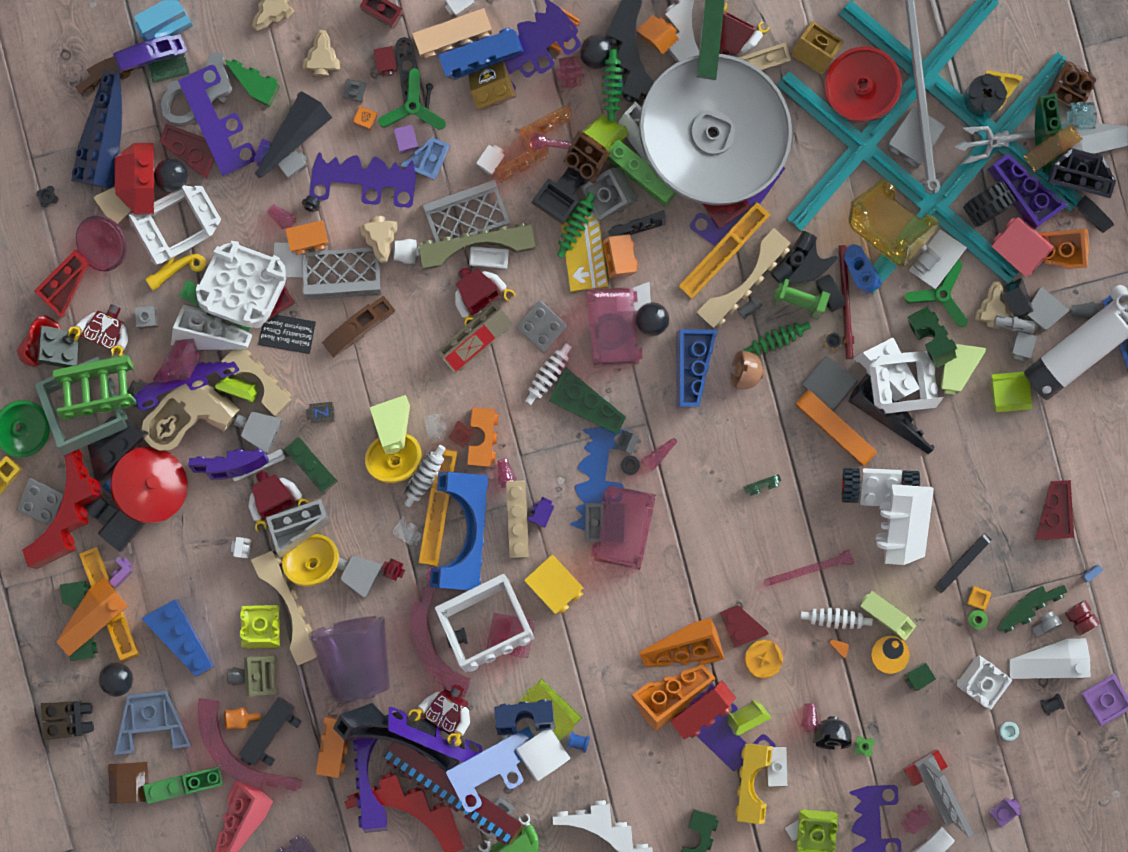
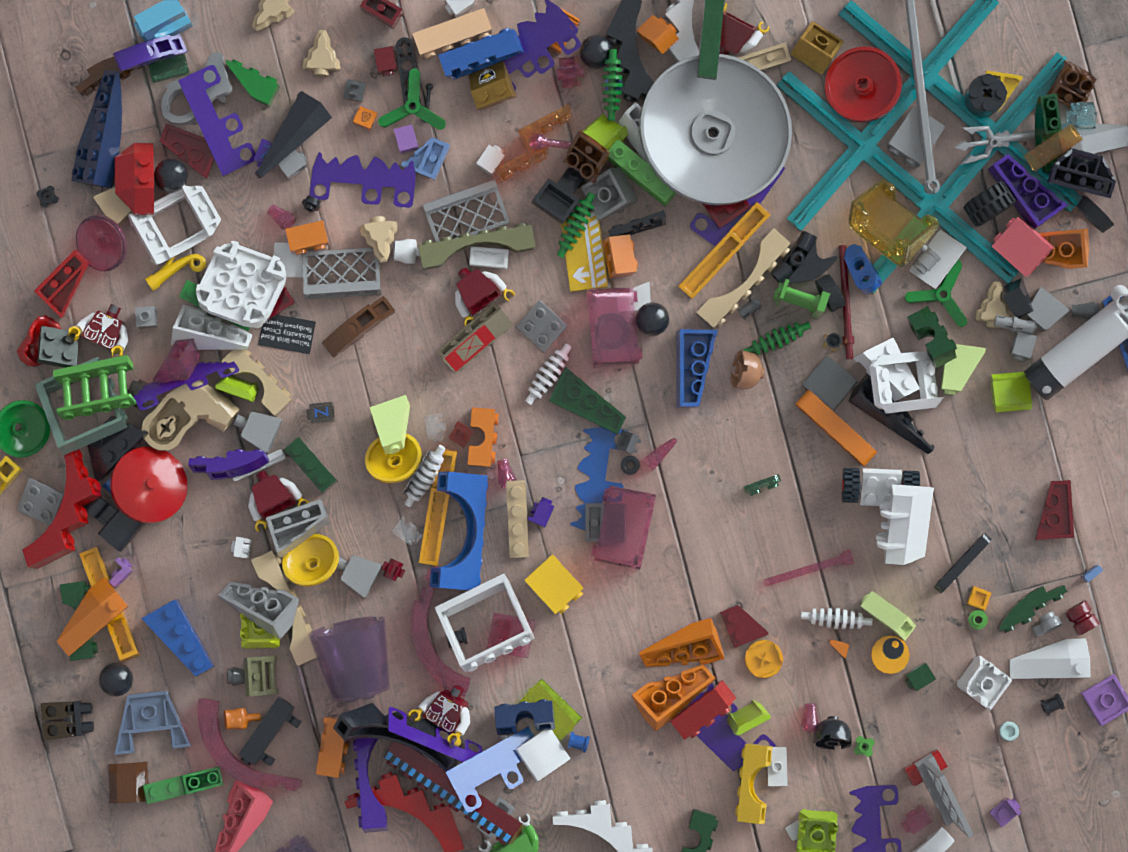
(267, 608): none -> light grey wedge

